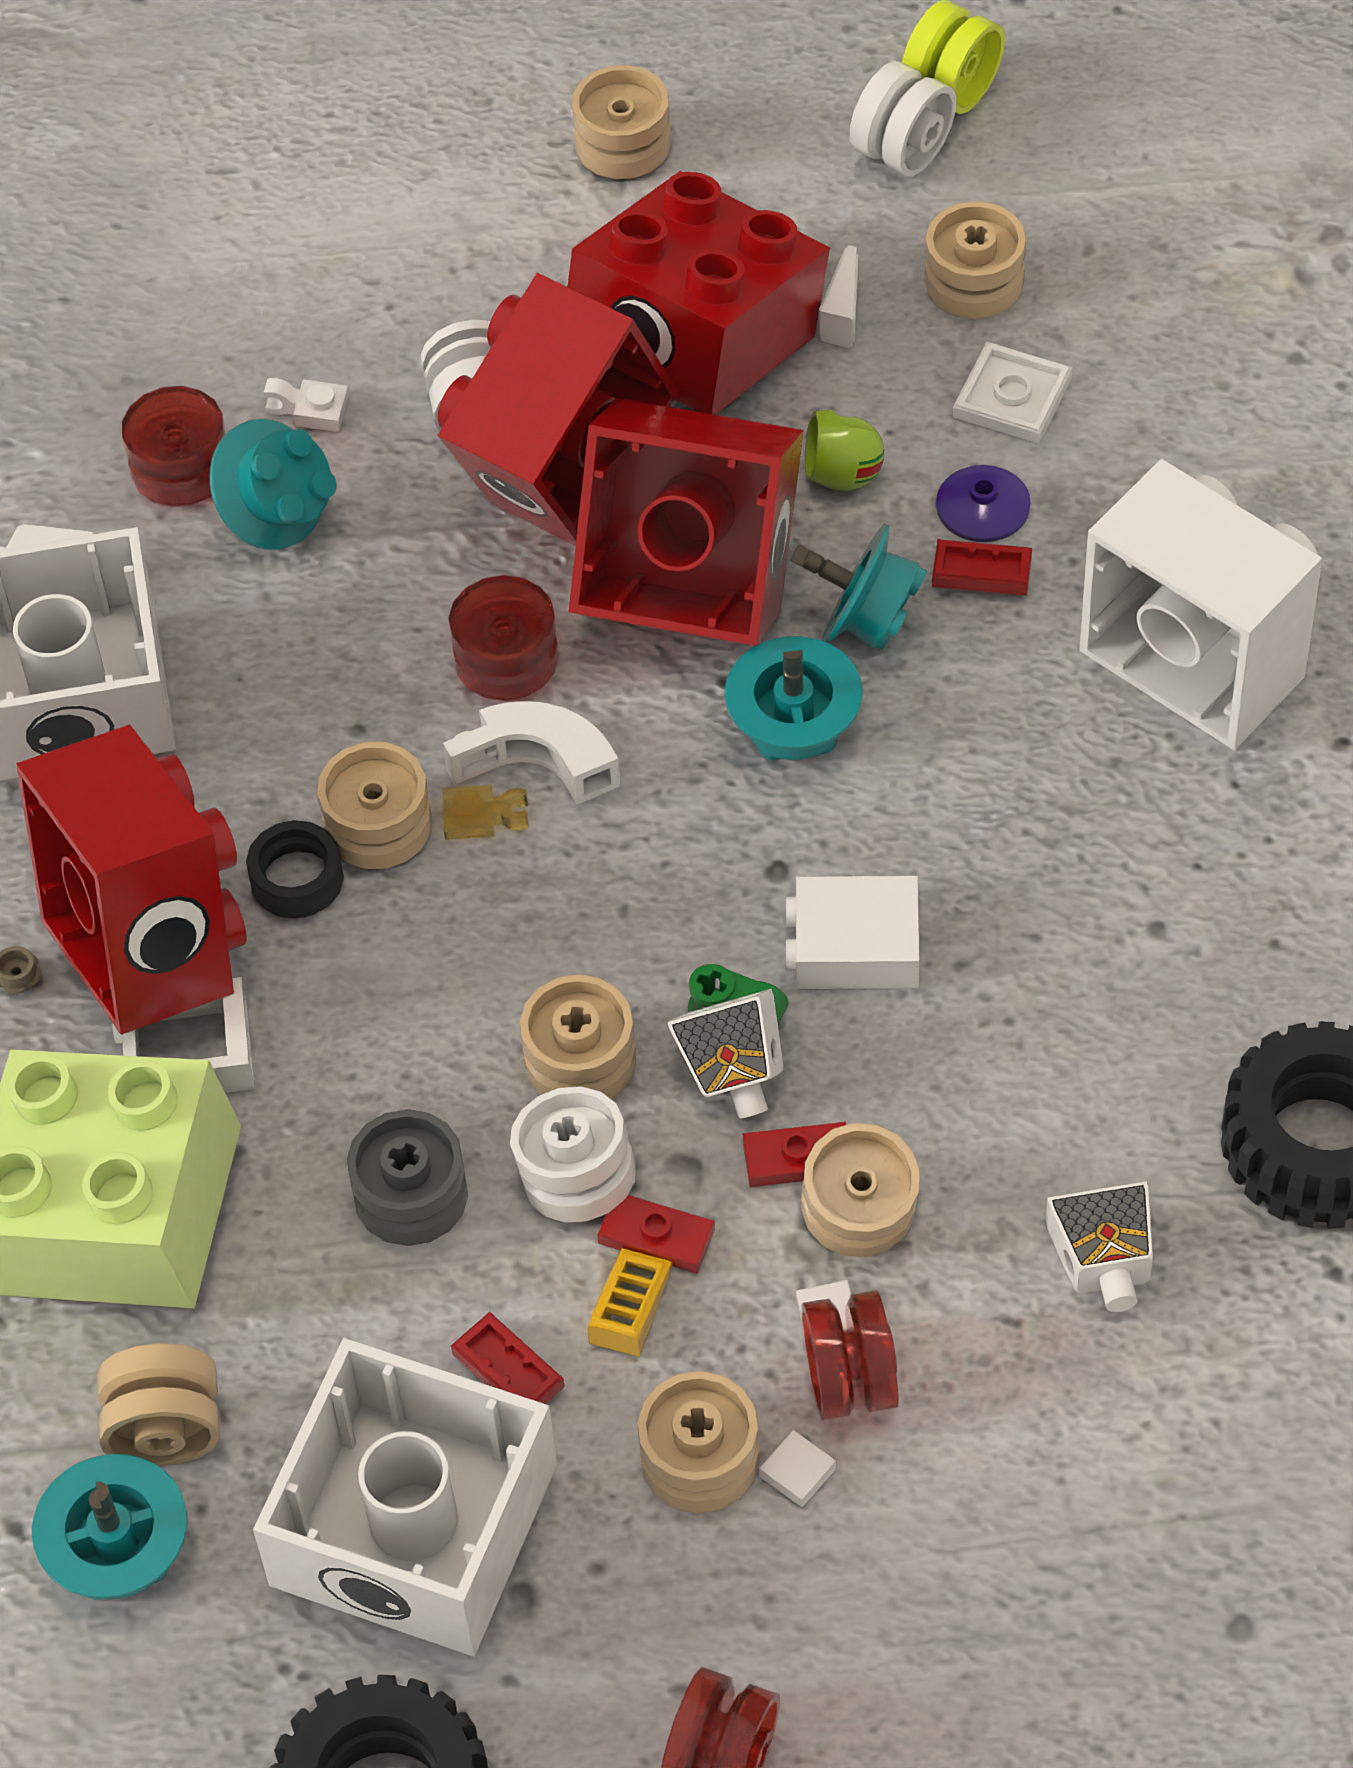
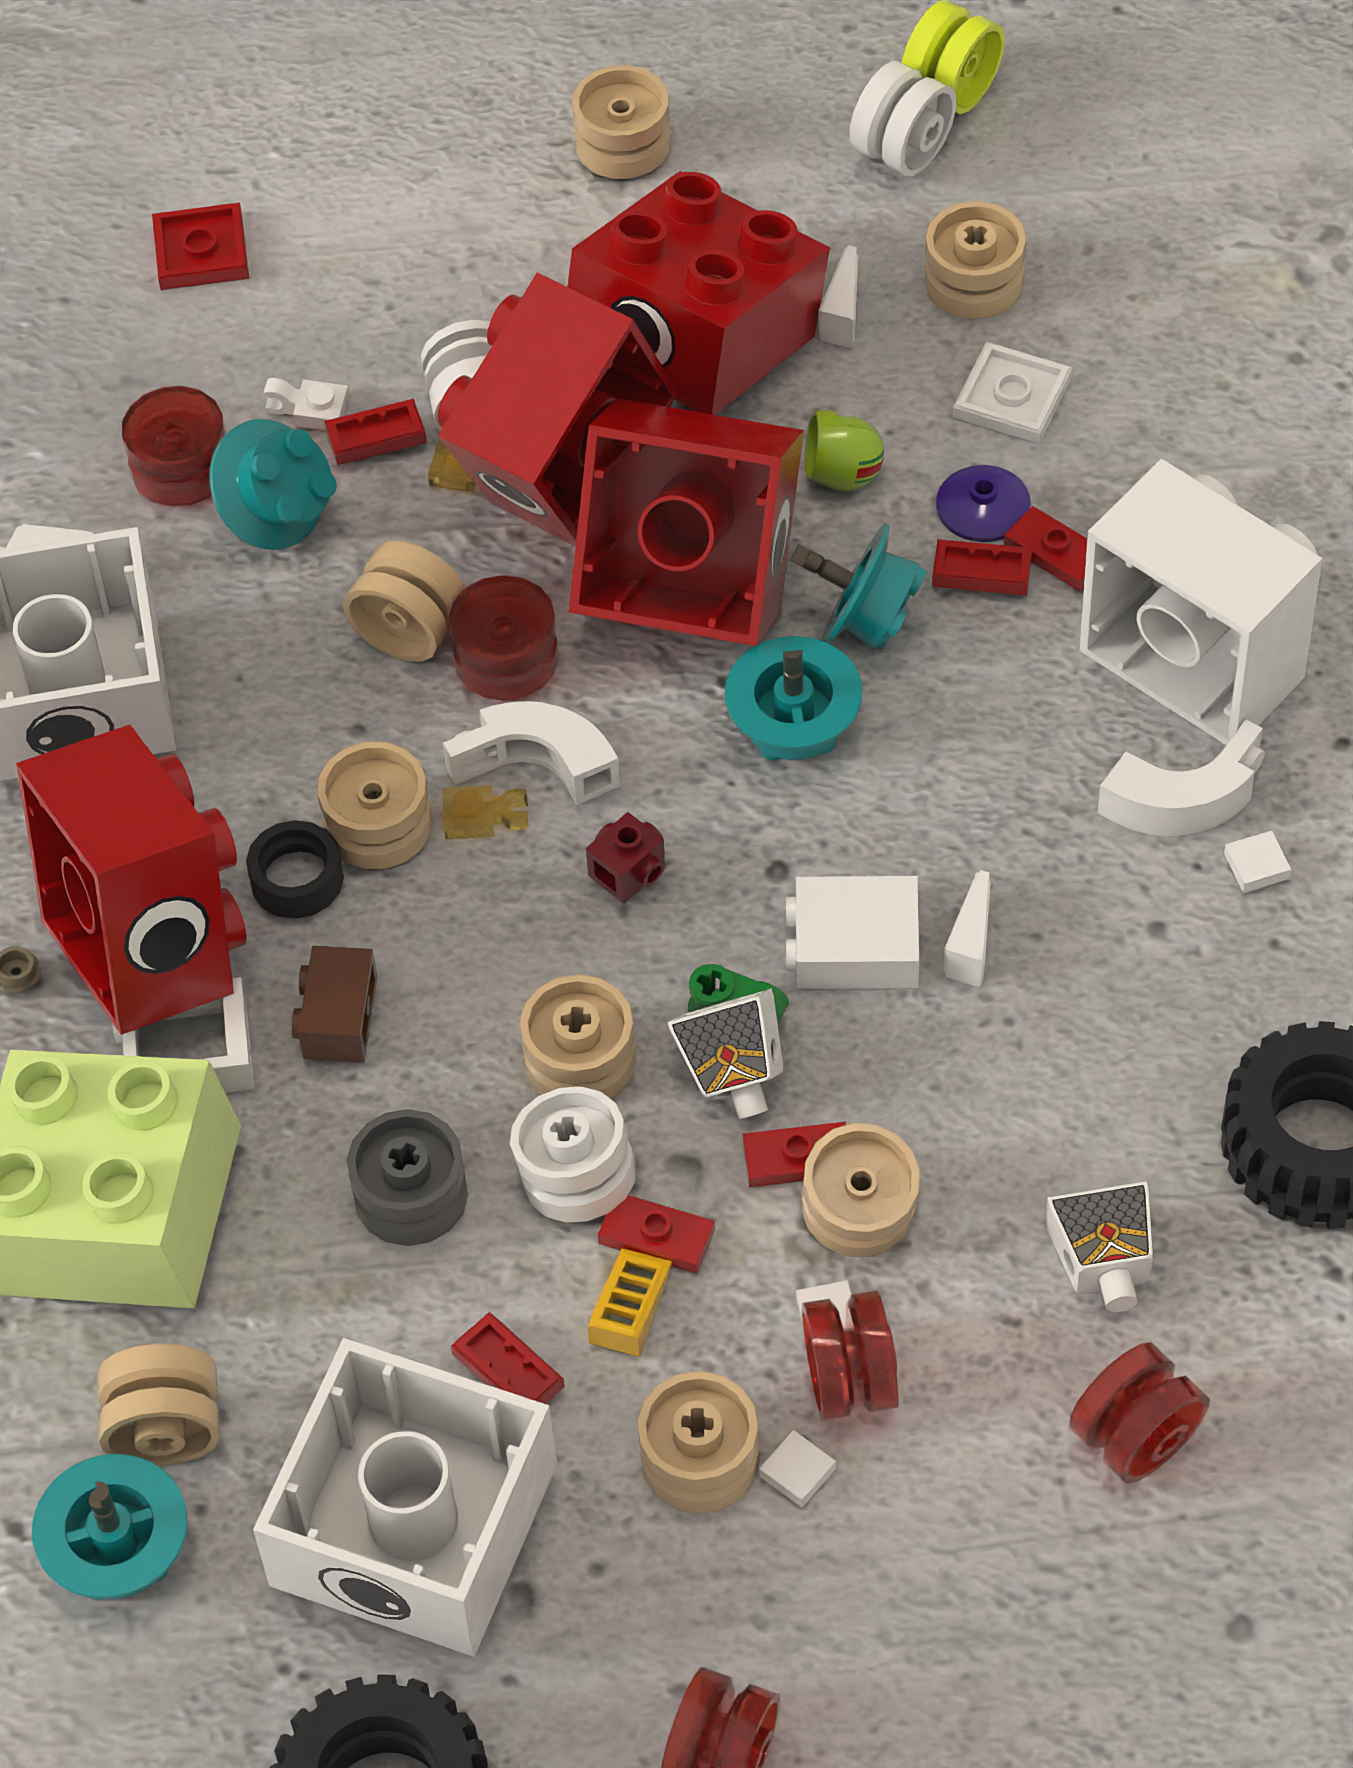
(200, 246): none -> red tile
(336, 1003): none -> reddish brown brick
(375, 431): none -> red plate
(403, 600): none -> tan wheel
(447, 471): none -> clear yellow tile
(626, 857): none -> dark red brick
(967, 942): none -> white slope
(1053, 546): none -> red plate
(1138, 1412): none -> clear red wheel
(1183, 801): none -> white arch
(1257, 861): none -> white tile

